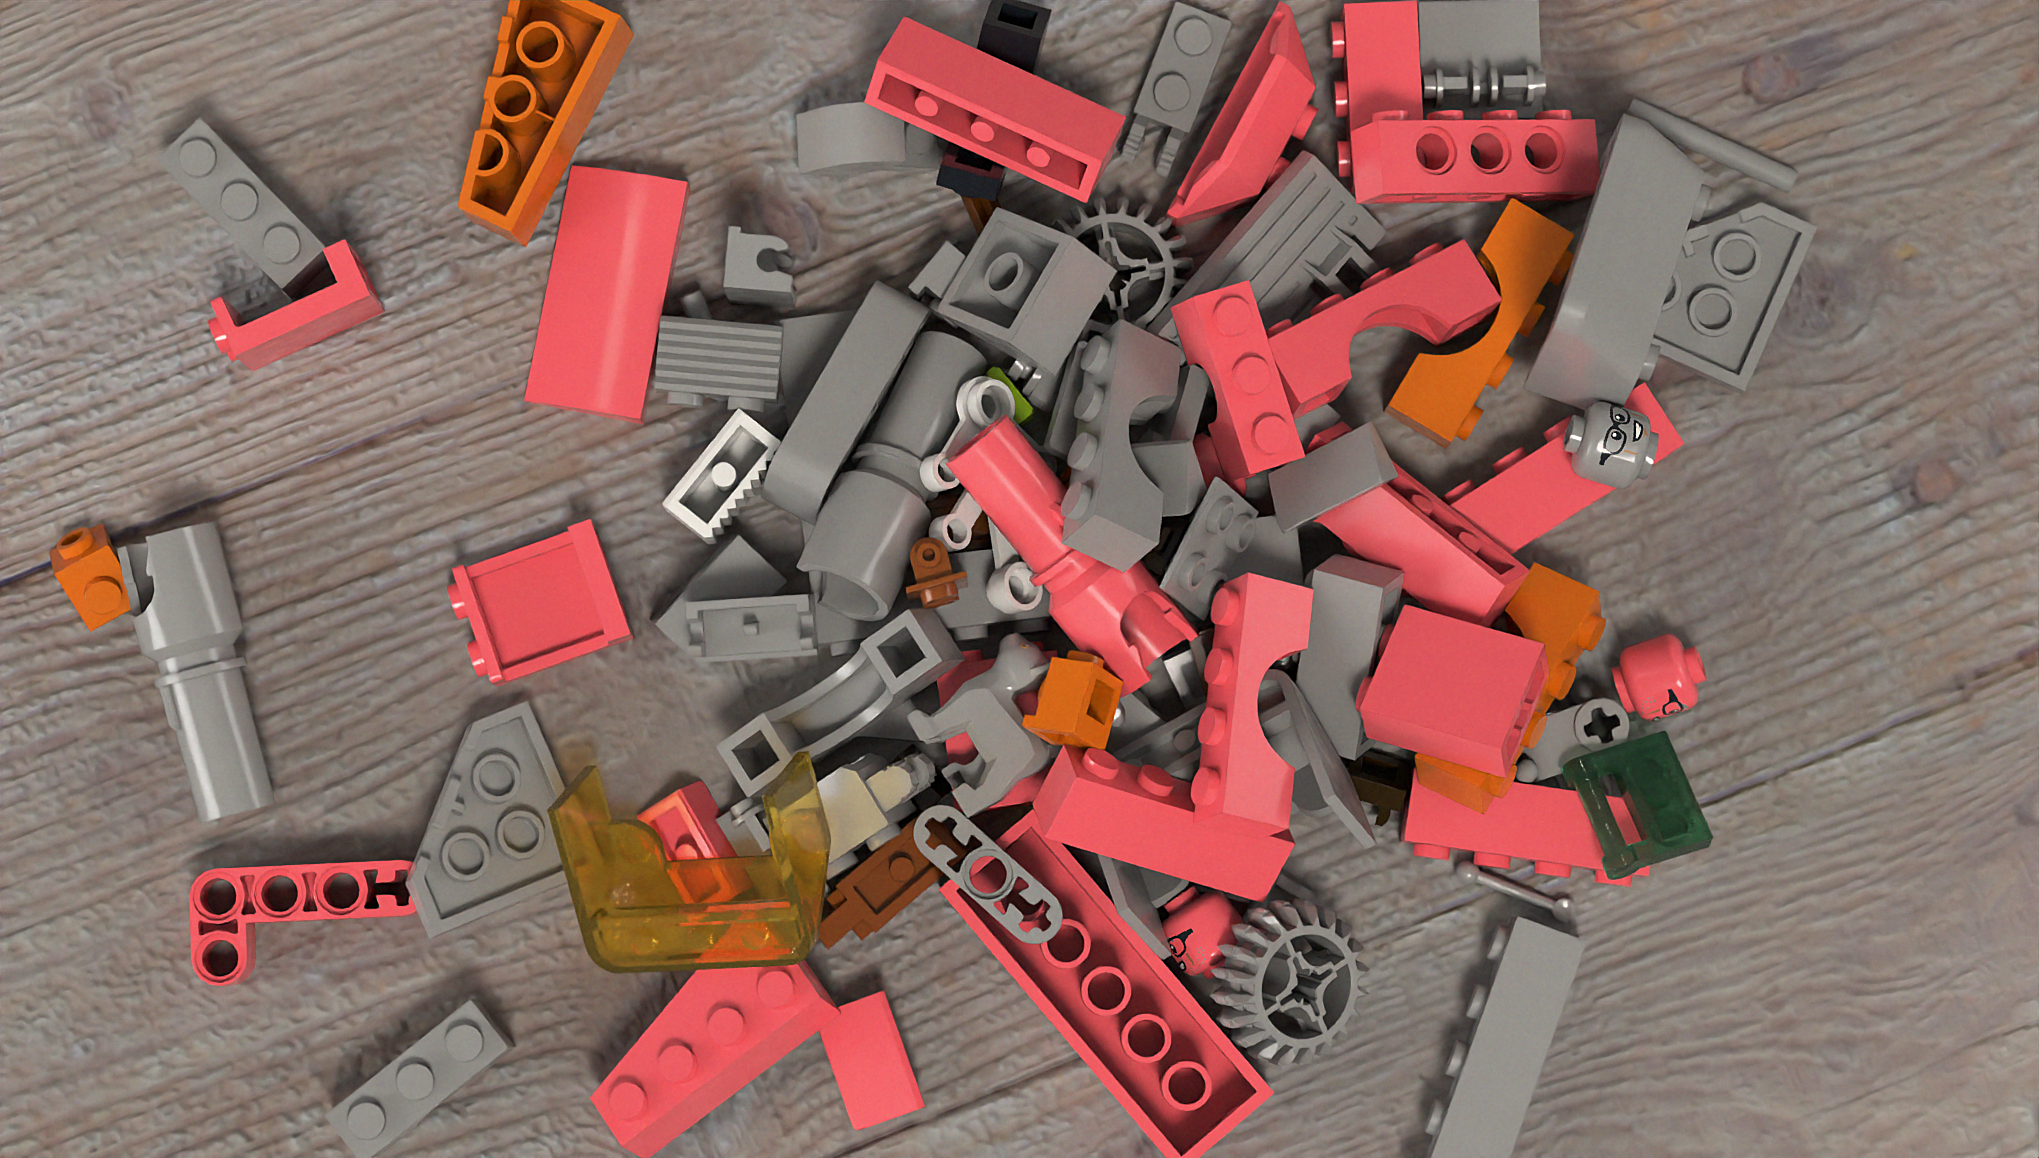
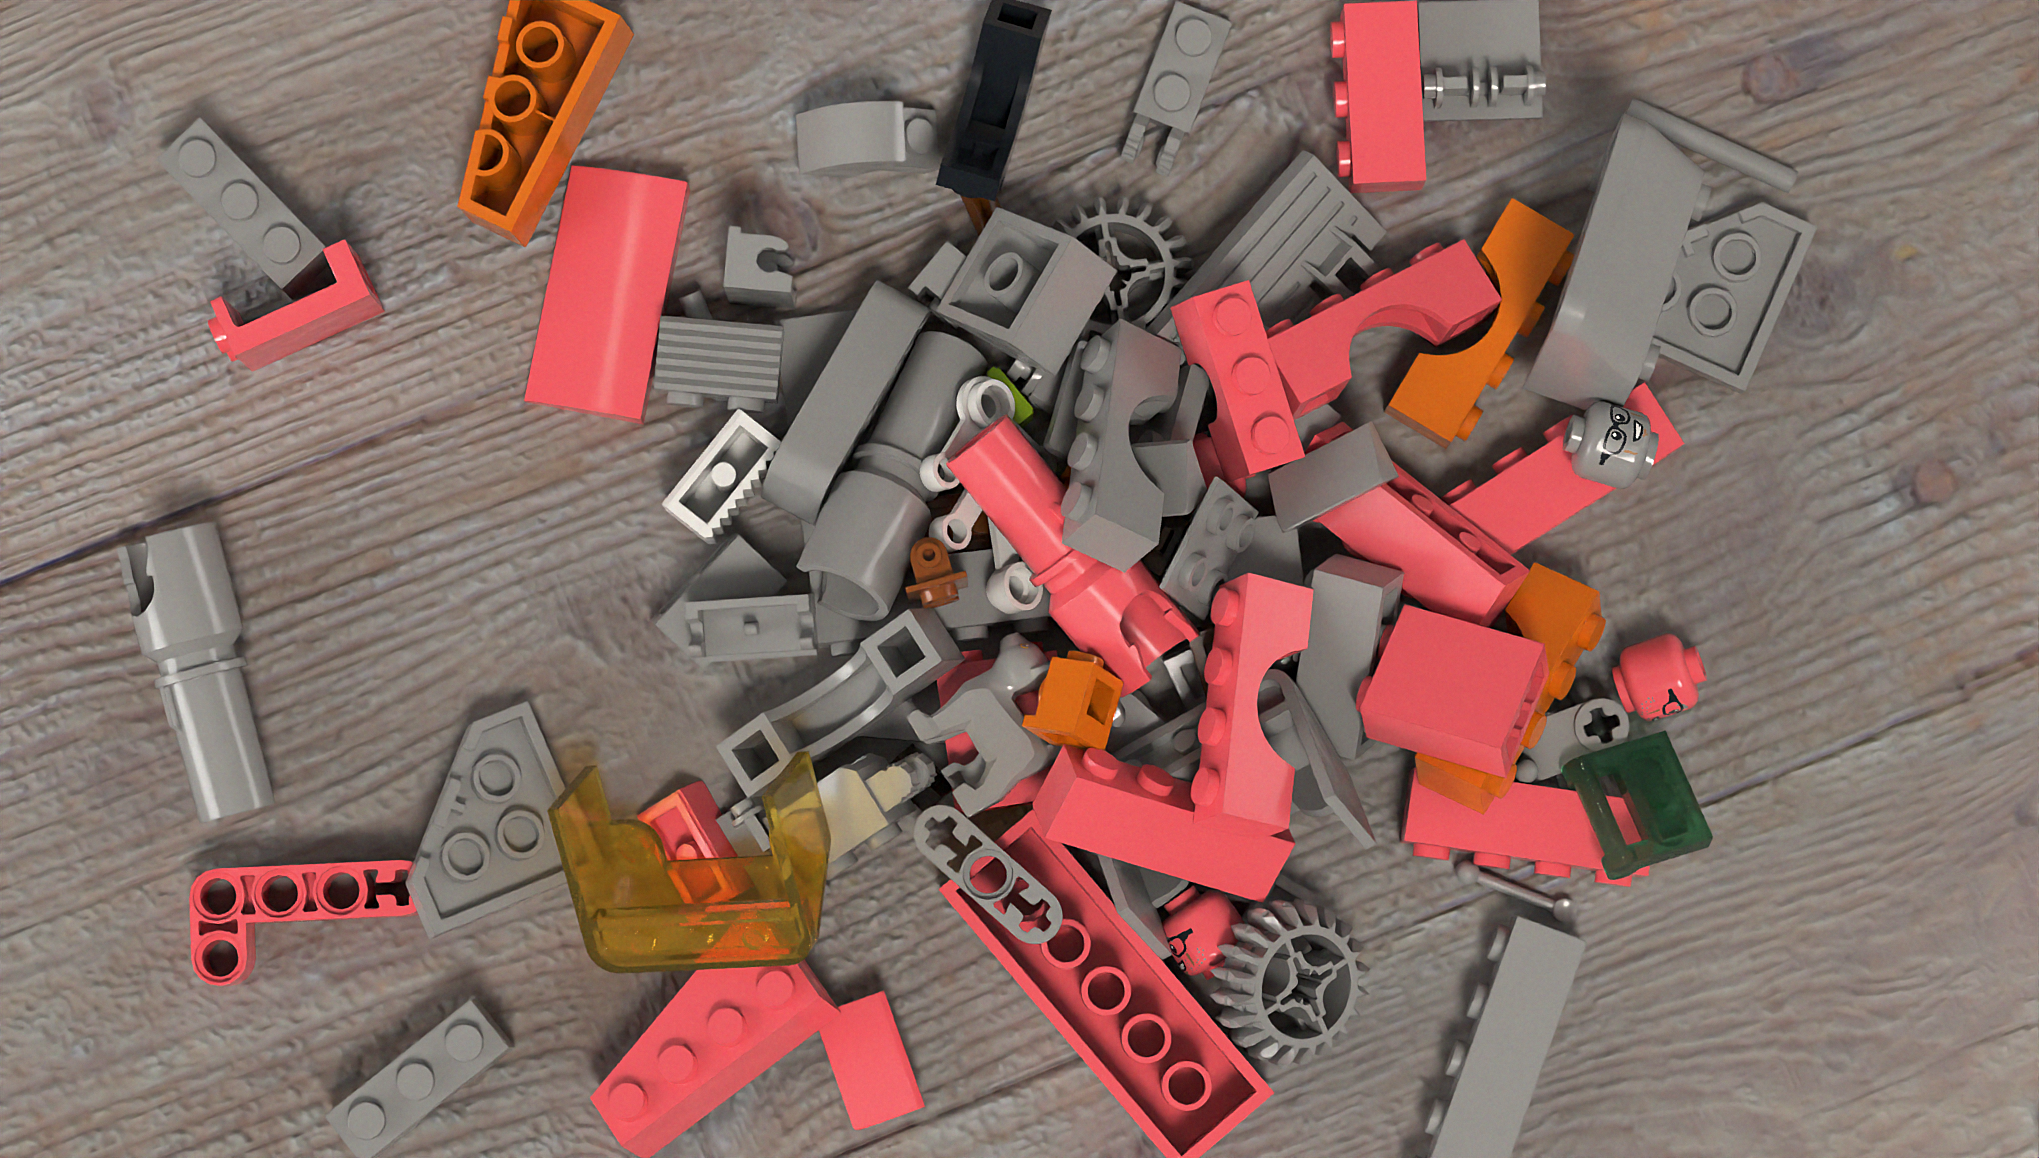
(91, 575): orange bracket -> none
(540, 605): coral panel -> none
(886, 884): dark orange hinge -> none
(994, 109): coral brick -> none
(1252, 128): coral wedge -> none
(1380, 782): dark brown tile -> none
(1391, 173): coral brick -> none

